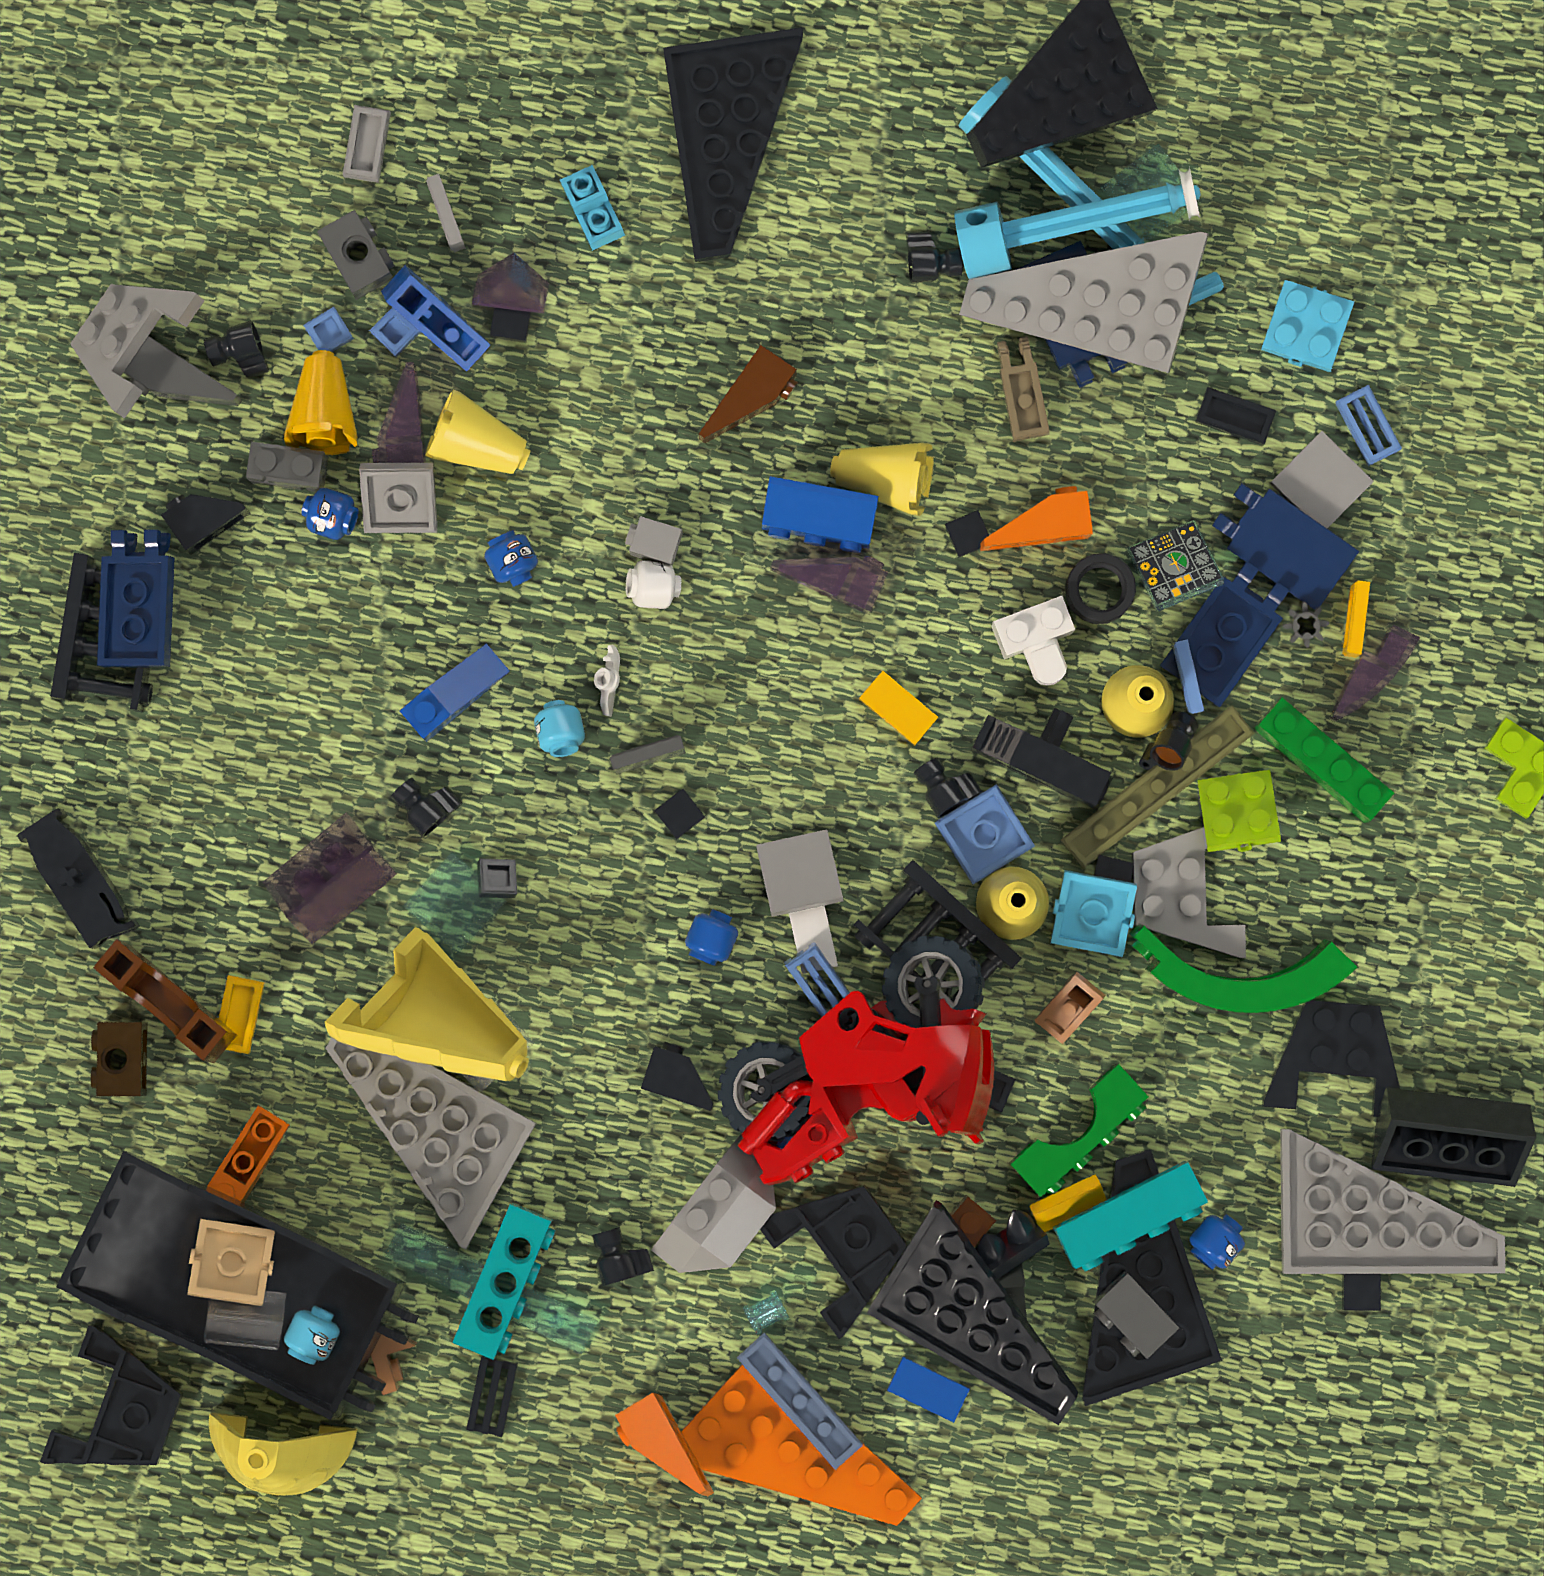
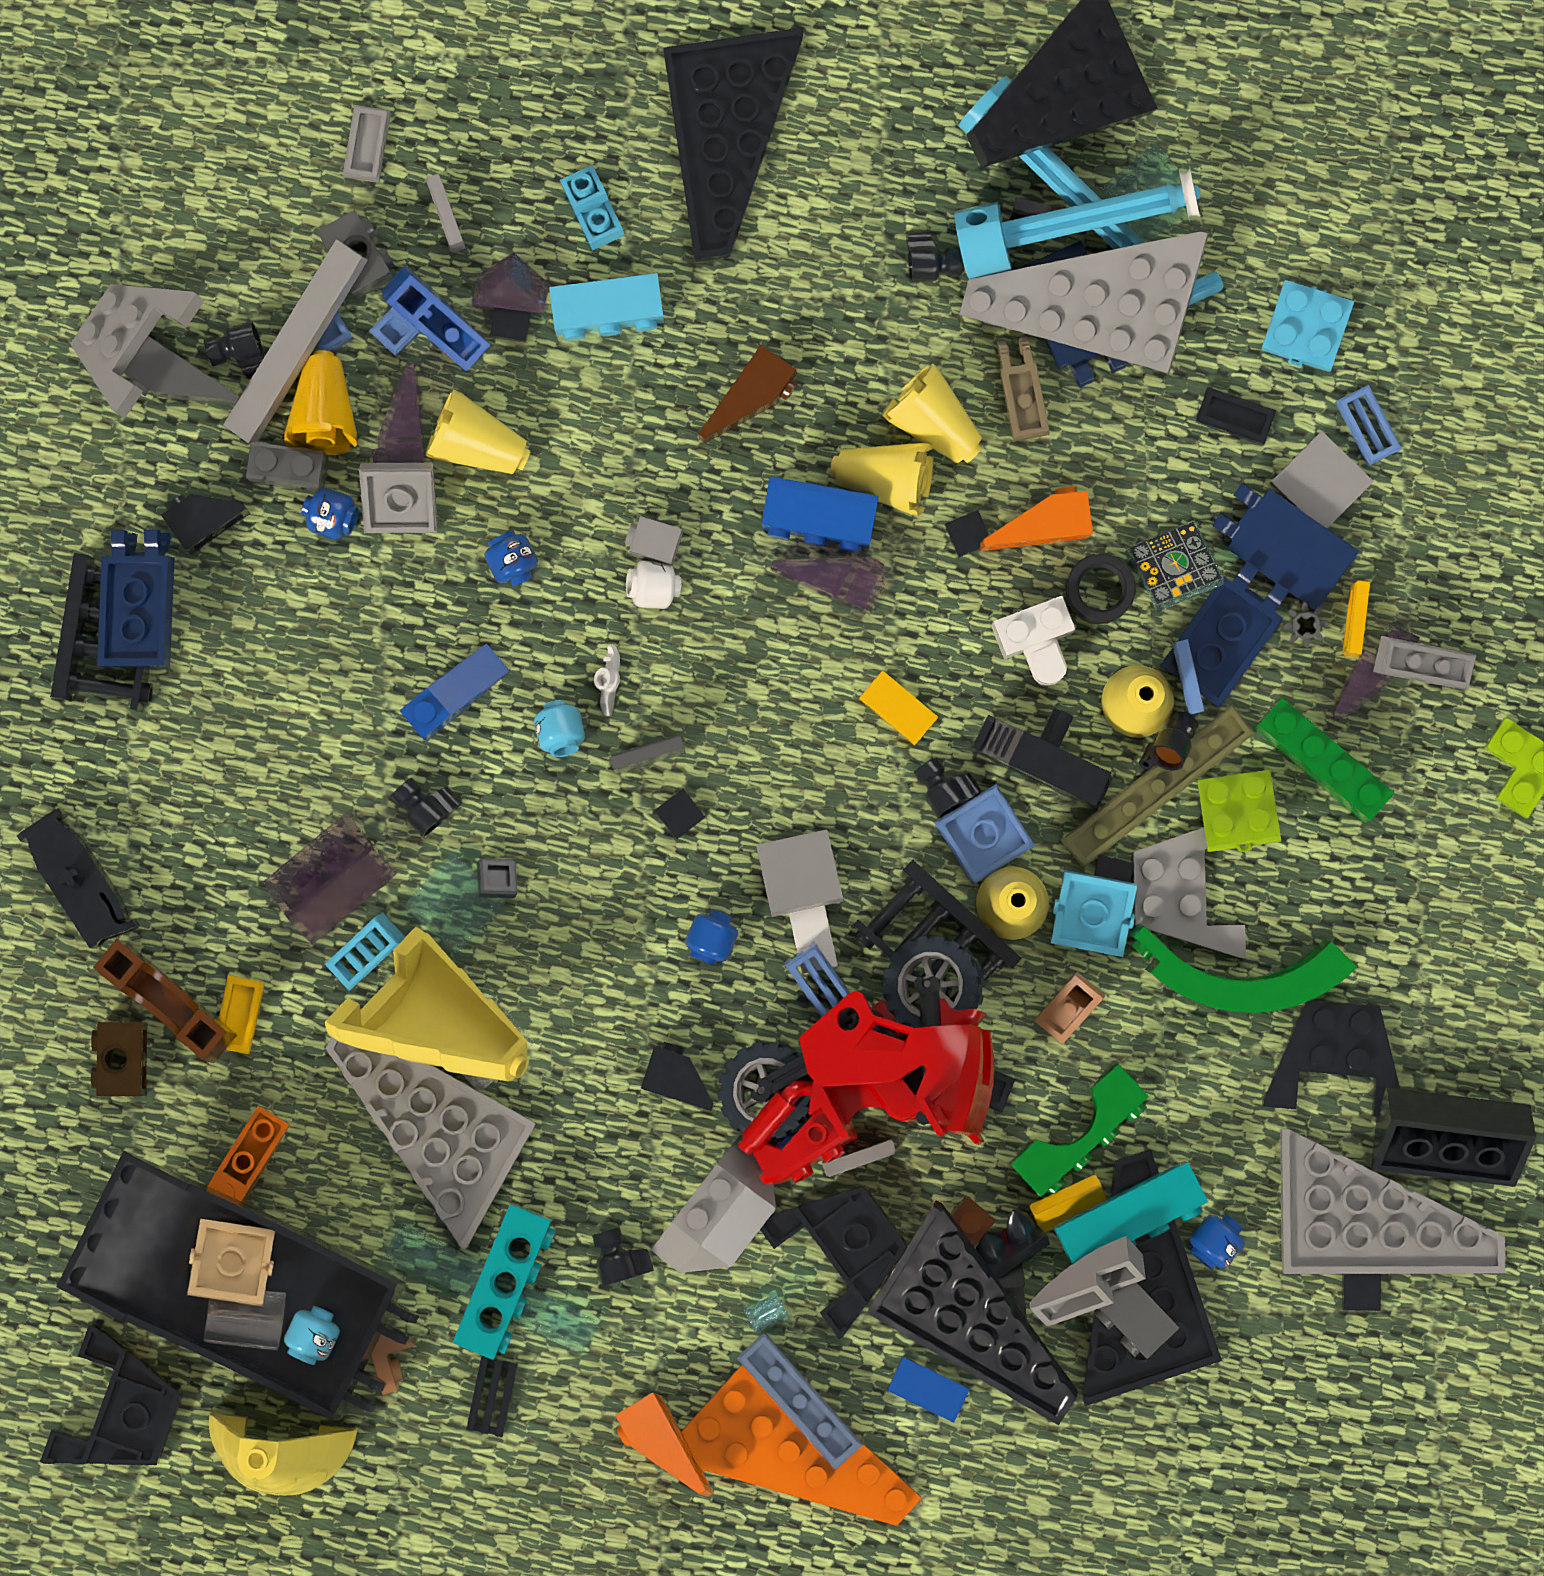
(295, 342): none -> light grey tile
(387, 929): none -> medium azure slope
(606, 306): none -> medium azure brick
(860, 1157): none -> light grey tile
(935, 416): none -> light yellow cone
(1026, 208): none -> black tile
(1089, 1282): none -> light grey slope
(1424, 663): none -> light grey tile

